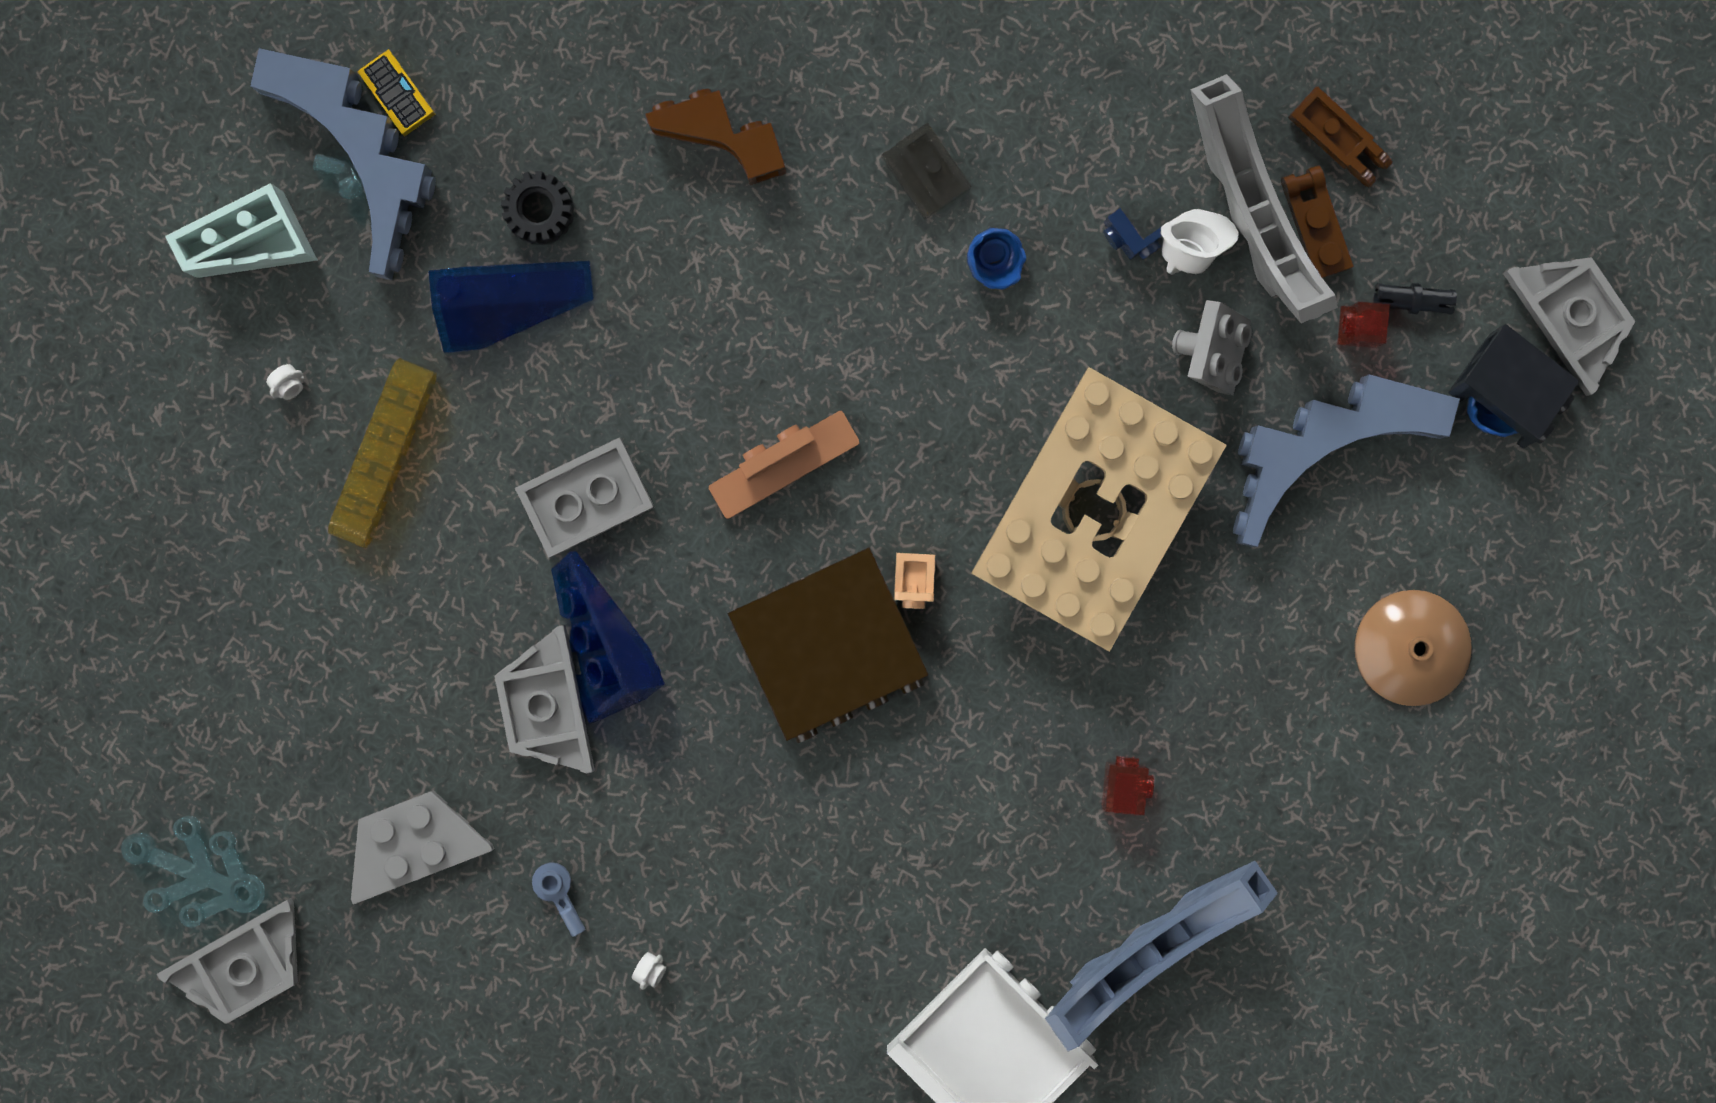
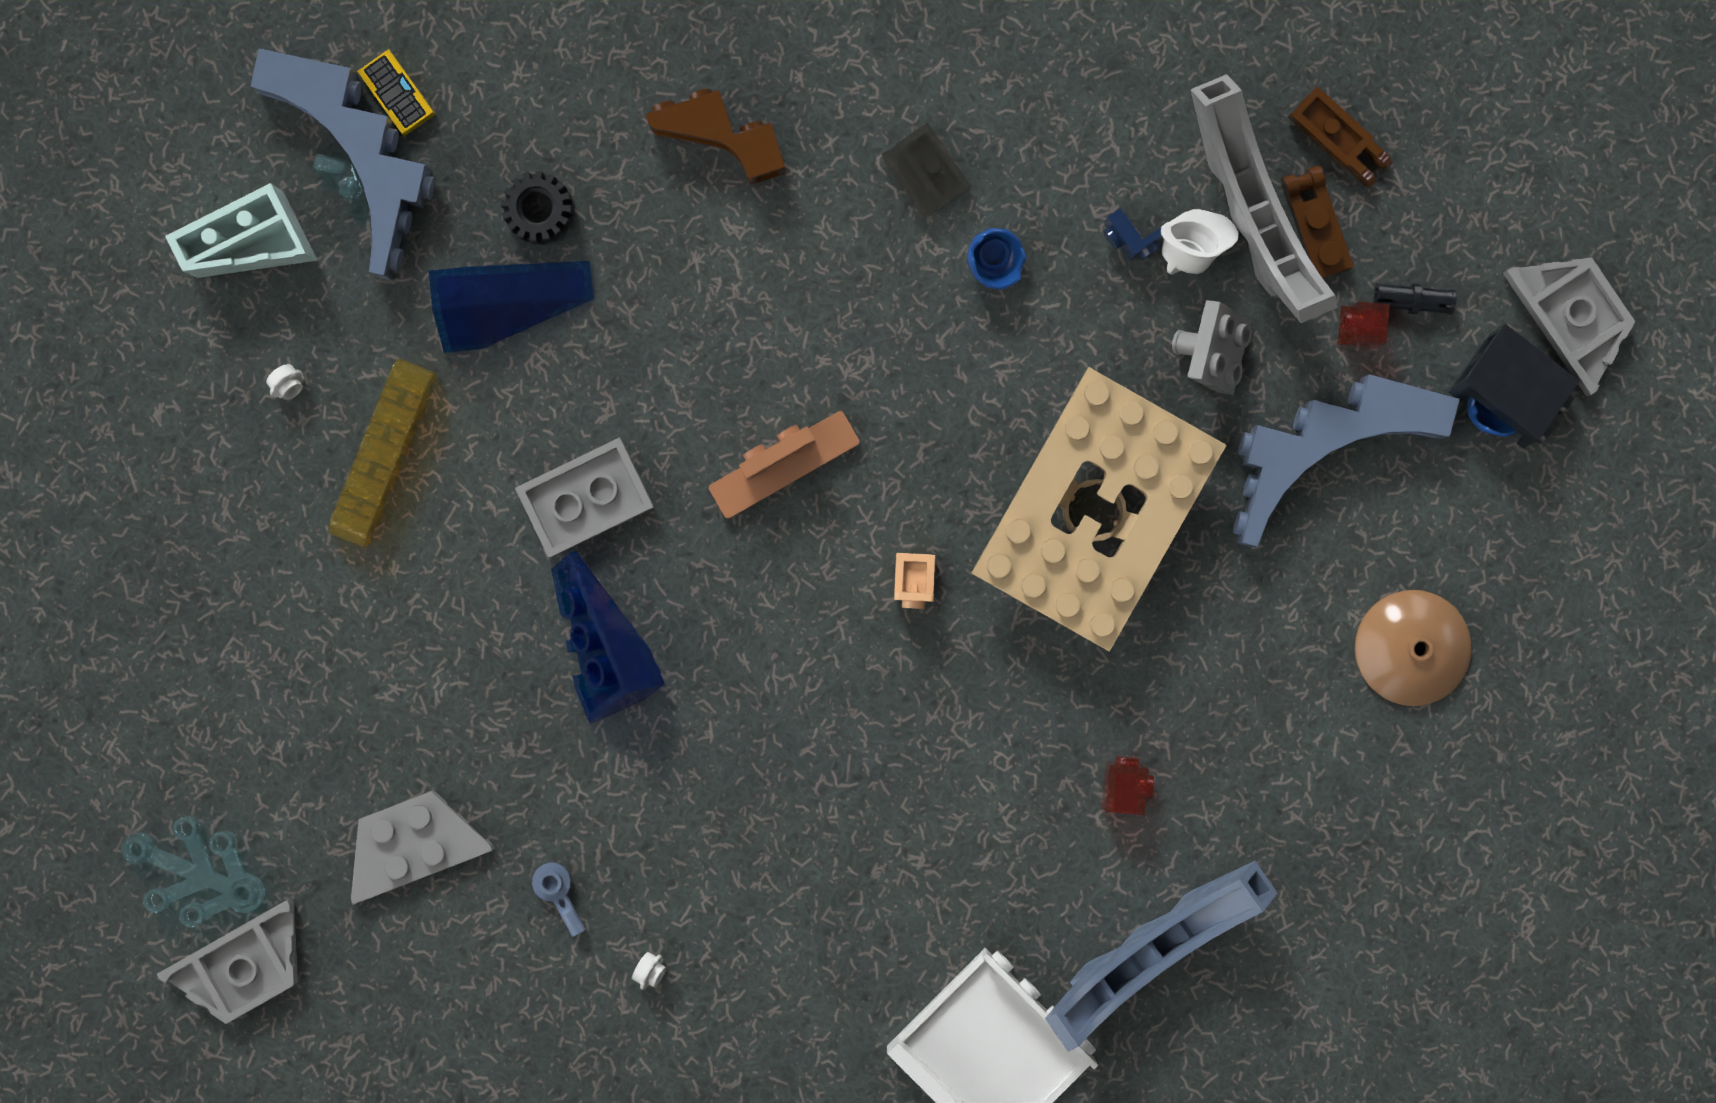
(544, 704): light grey wing -> none
(828, 646): dark brown panel -> none

